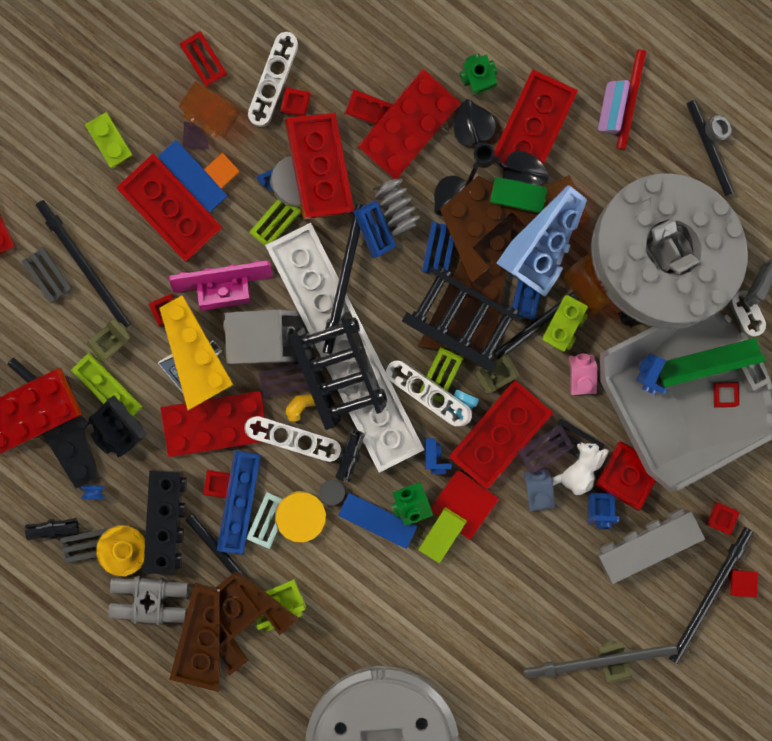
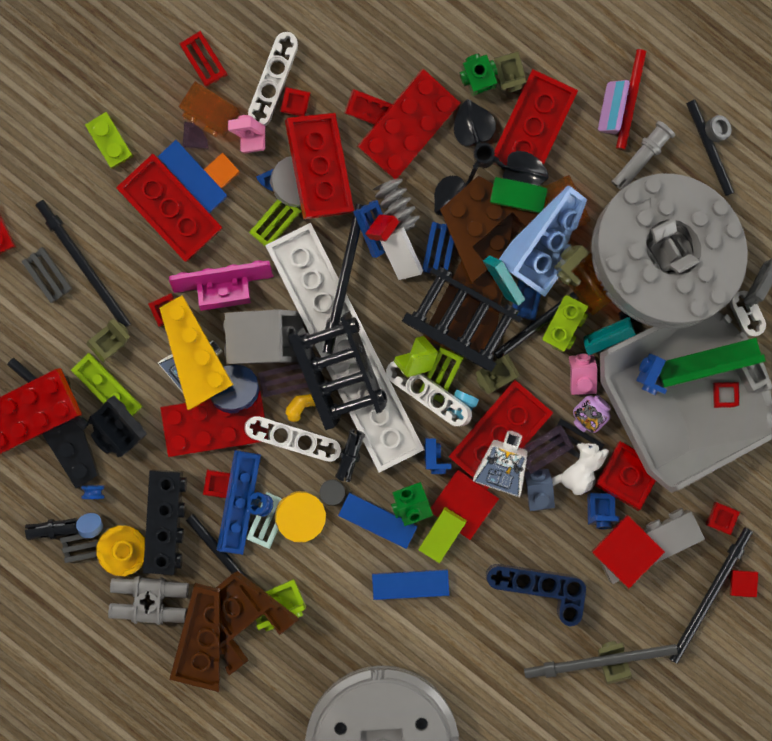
(89, 525): none -> medium blue tile
(239, 395): none -> dark blue tile
(250, 131): none -> bright pink bracket
(254, 500): none -> blue bush
(382, 227): none -> red tile
(402, 255): none -> white tile
(410, 584): none -> blue tile
(419, 359): none -> lime panel
(503, 465): none -> torso
(504, 280): none -> teal tile
(510, 71): none -> olive bracket
(535, 588): none -> dark blue beam
(570, 259): none -> olive bracket
(591, 414): none -> head
(609, 336): none -> teal tile
(628, 551): none -> red tile
(650, 146): none -> light grey pin

